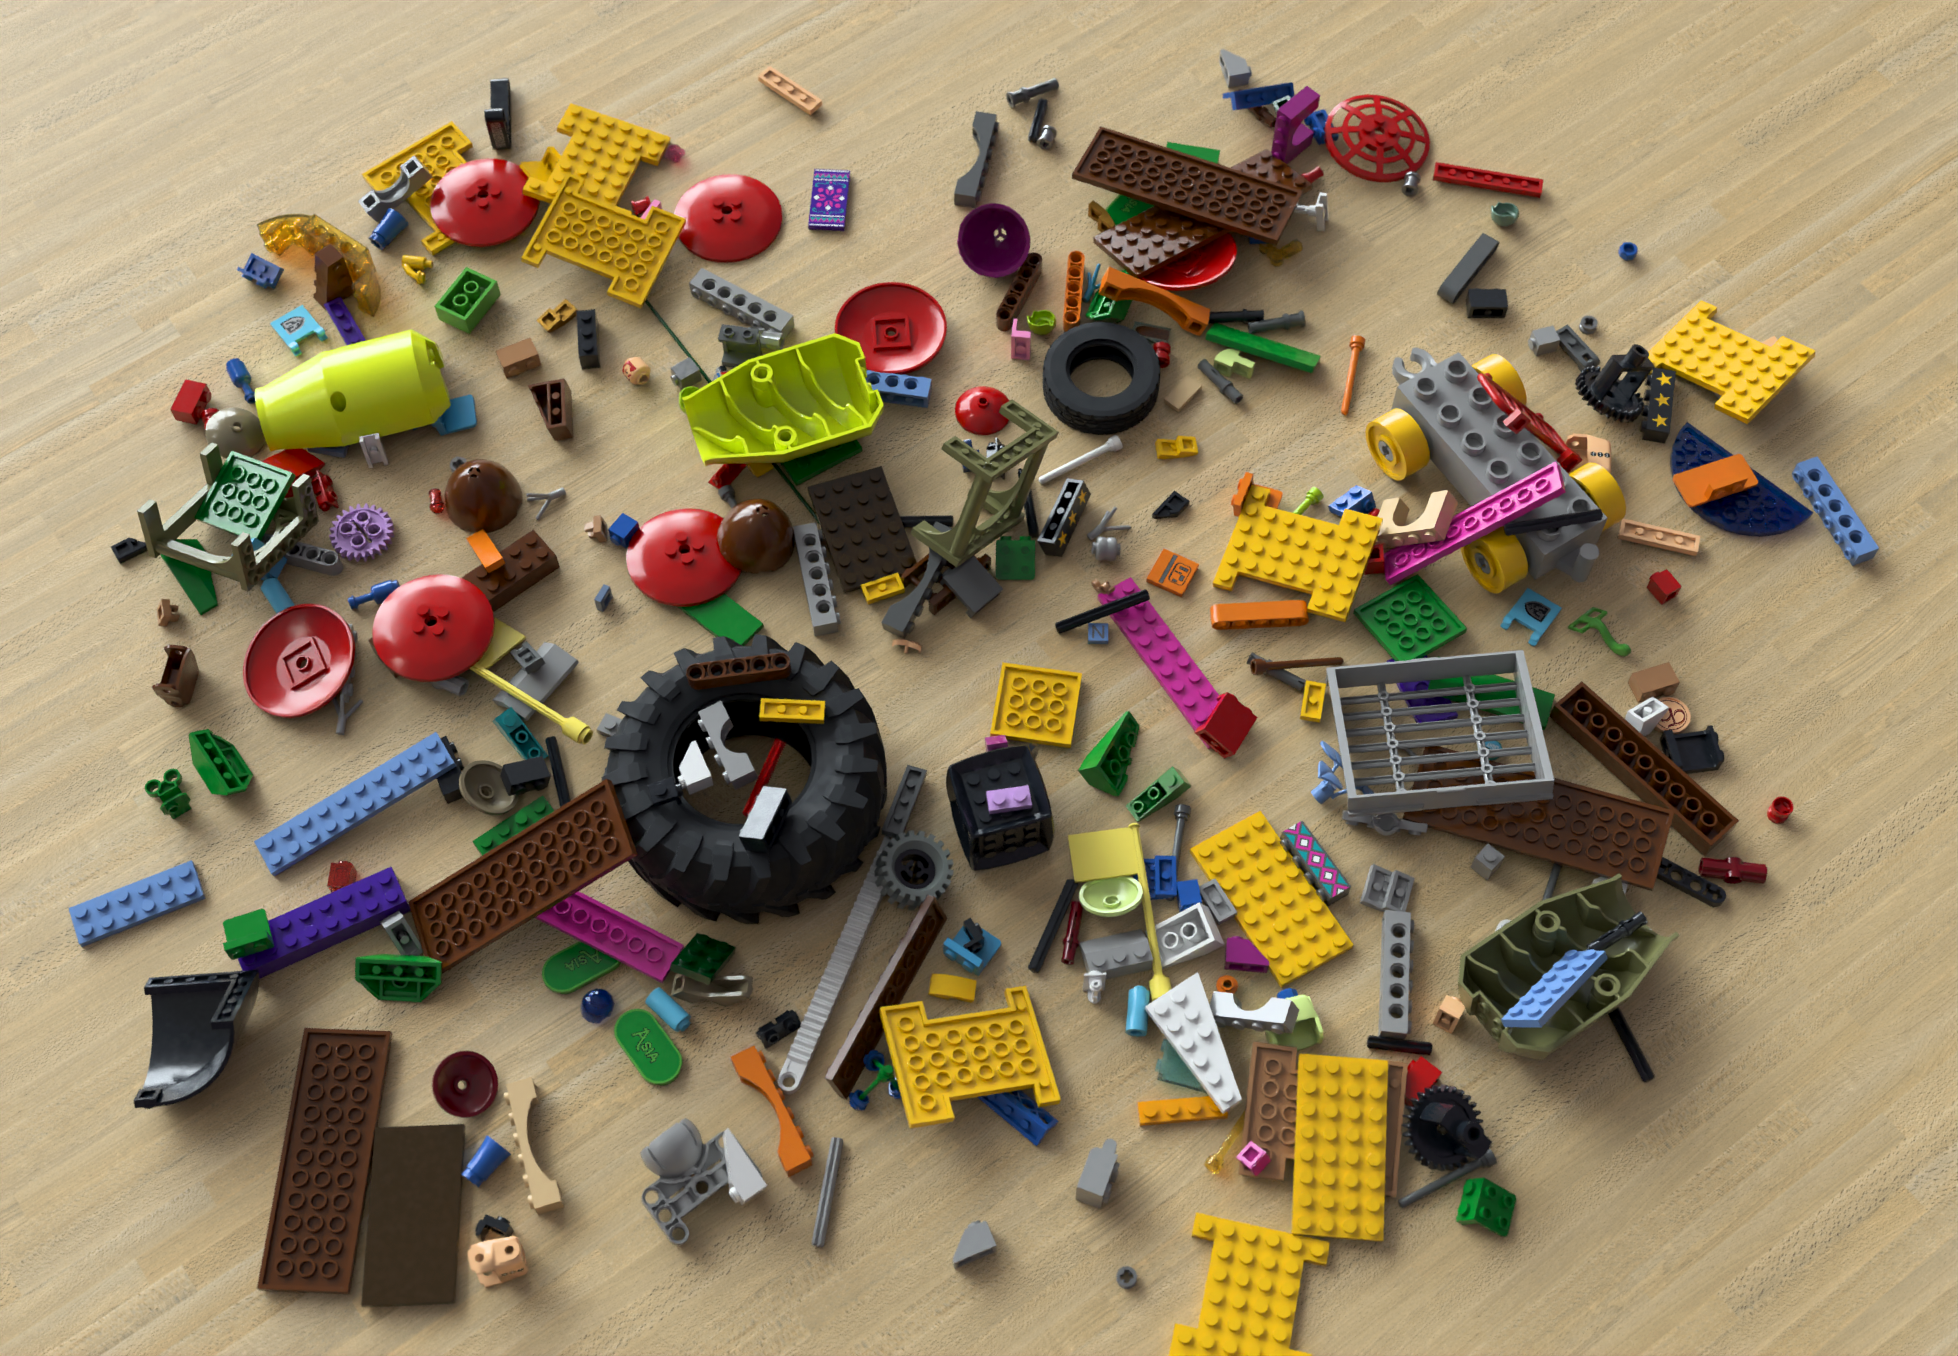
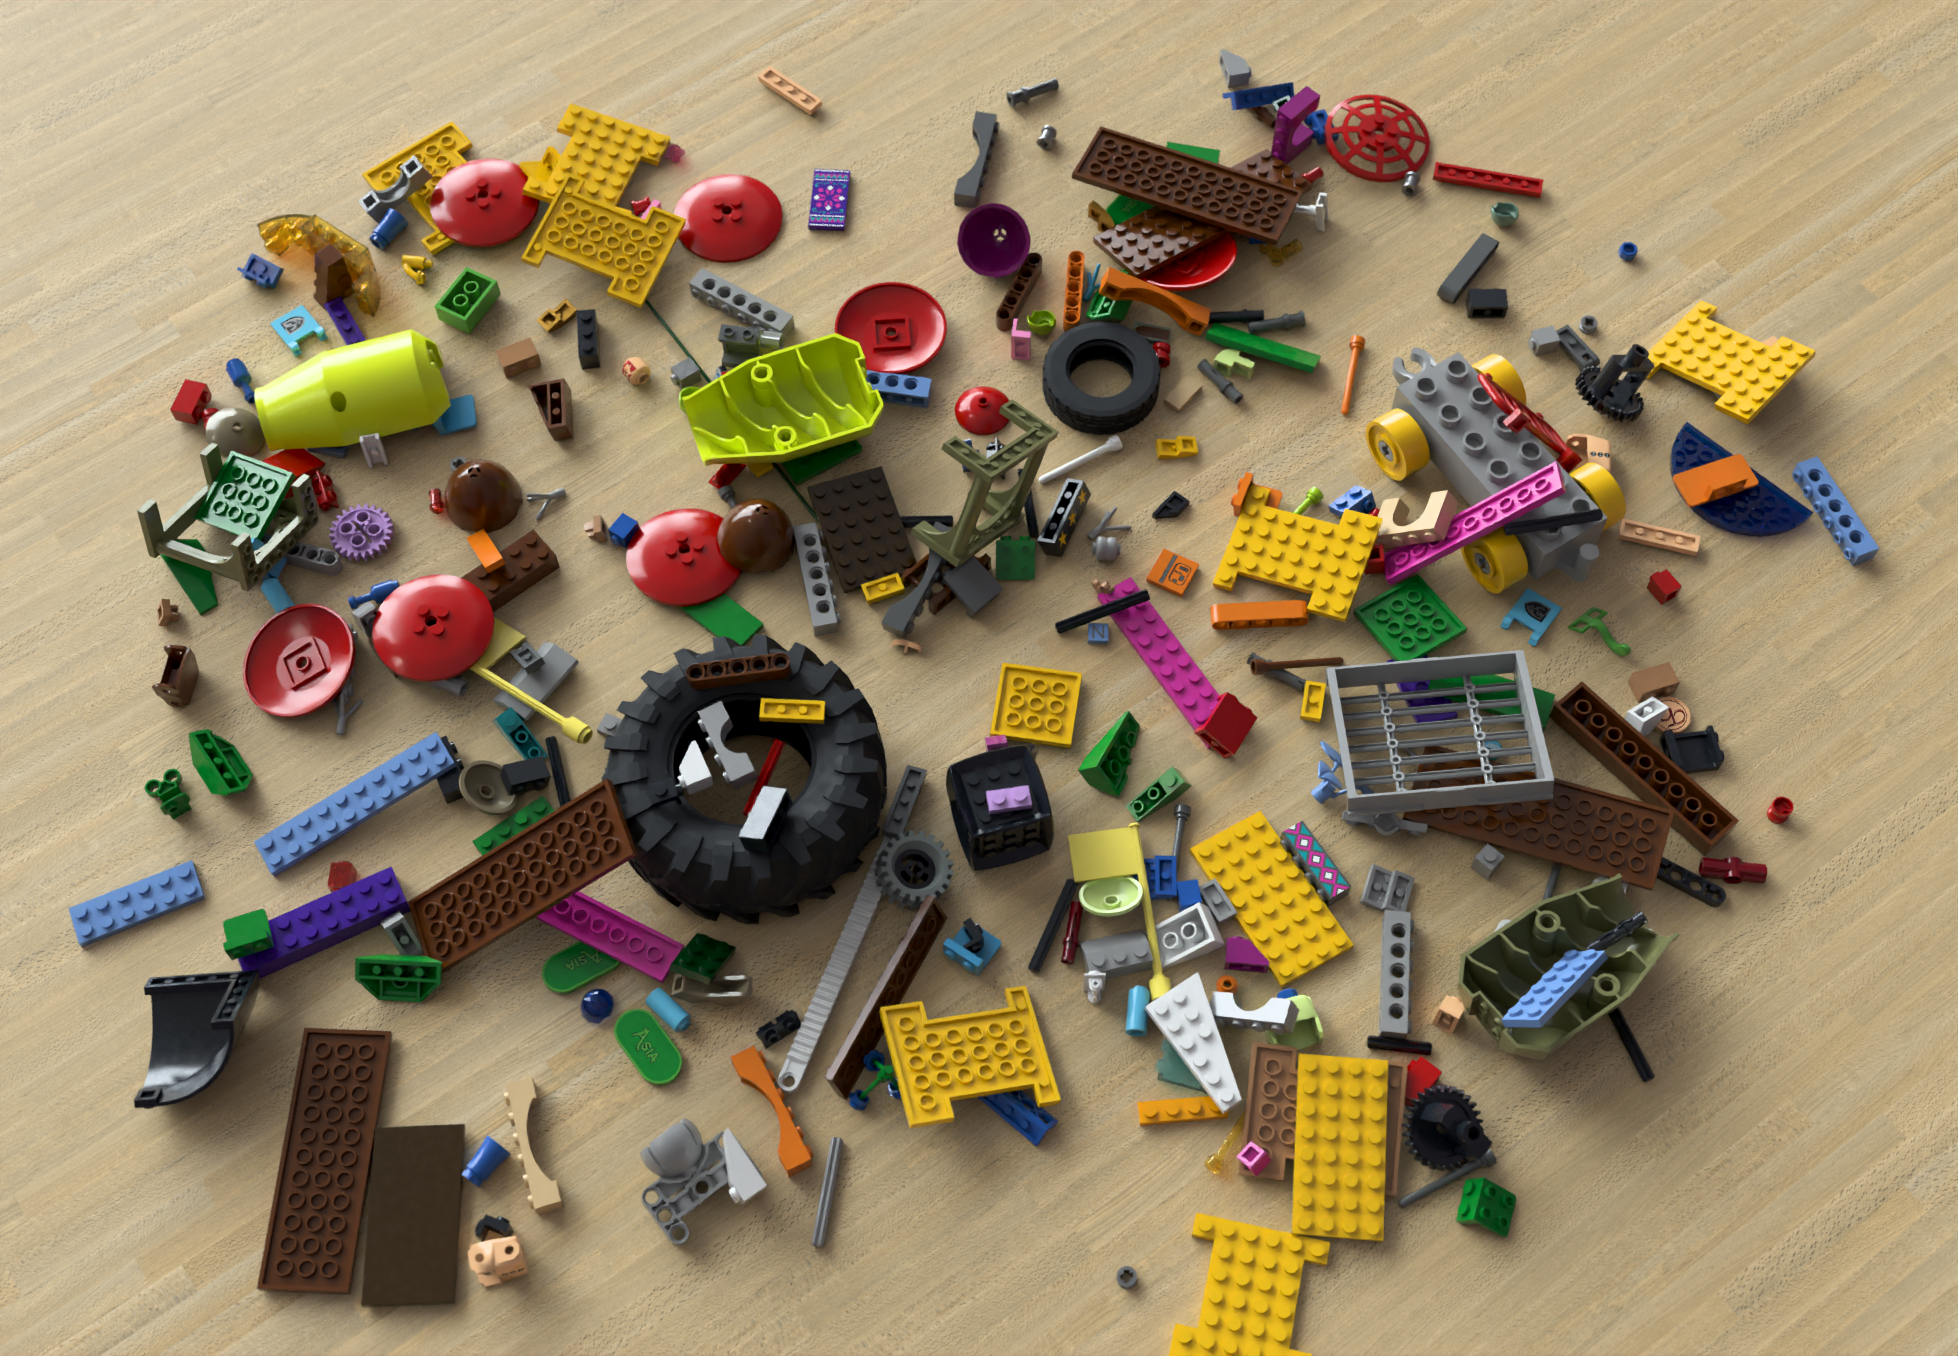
(128, 549): black tile -> none
(364, 617): none -> light grey slope
(479, 1084): dark red dish -> none
(499, 116): black beam -> none
(603, 598): sand blue tile -> none
(952, 986): yellow slope -> none
(974, 1244): light grey slope -> none
(1037, 120): black axle -> none
(1097, 1175): light grey hinge -> none
(1658, 405): black brick -> none

